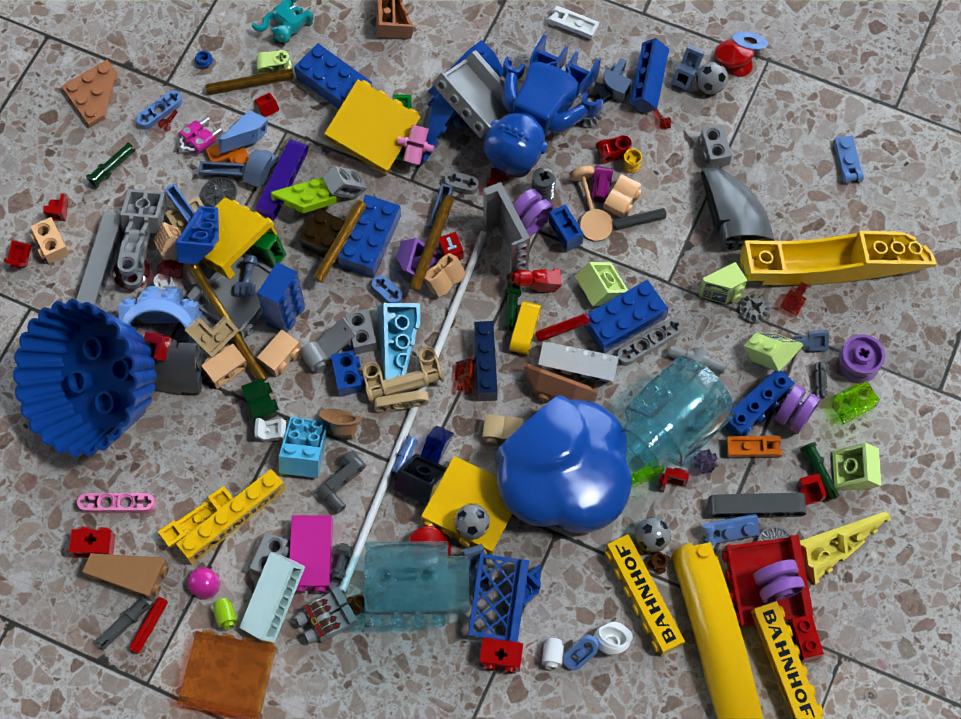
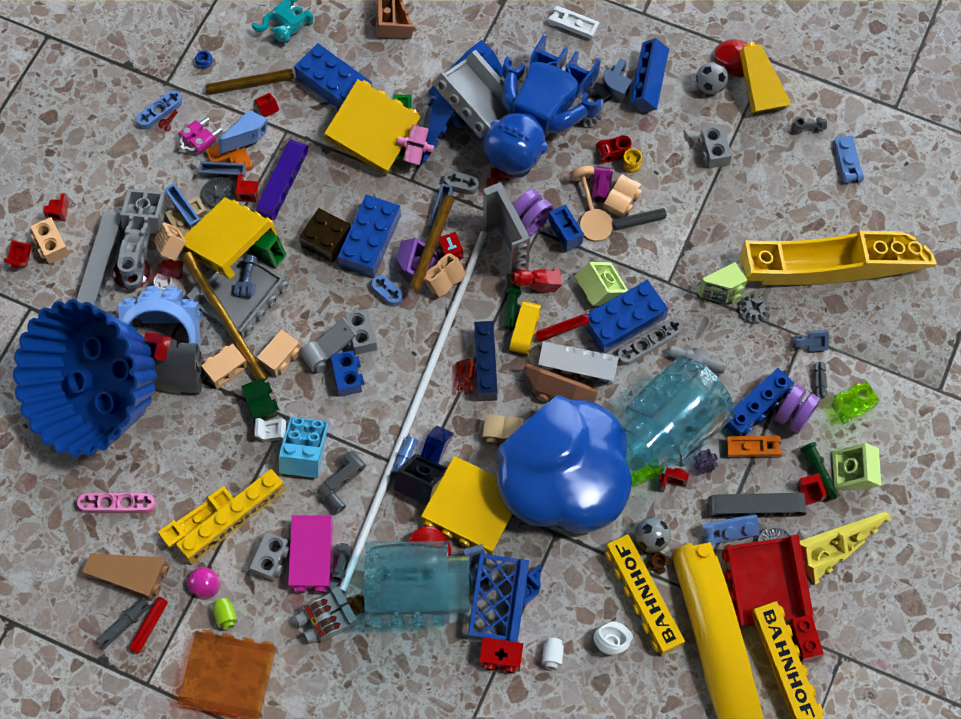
(82, 536): red brick -> none
(92, 92): nougat plate -> none
(104, 170): dark green pin -> none
(198, 236): blue wedge -> none
(212, 339): tan plate -> none
(246, 190): none -> red panel
(258, 167): sand blue brick -> none
(272, 61): yellowish green piece -> none
(272, 597): light aqua brick -> none
(281, 298): blue brick -> none
(306, 195): lime wing -> none
(340, 241): pearl gold axle -> none
(341, 422): medium nougat piece -> none
(344, 182): light grey brick -> none
(378, 387): tan piece -> none
(397, 333): medium azure wedge -> none
(401, 401): tan beam -> none
(471, 521): light grey piece -> none
(544, 183): dark grey piece -> none
(582, 651): medium blue plate -> none
(664, 122): clear red hand -> none
(687, 70): sand blue brick -> none
(734, 210): dark grey panel -> none
(739, 39): medium blue piece -> none
(761, 80): none -> yellow slope
(772, 350): yellowish green slope -> none
(779, 581): medium lavender wheel -> none
(794, 300): clear red plate -> none
(800, 124): none -> dark grey bar
(861, 358): medium lavender wheel -> none

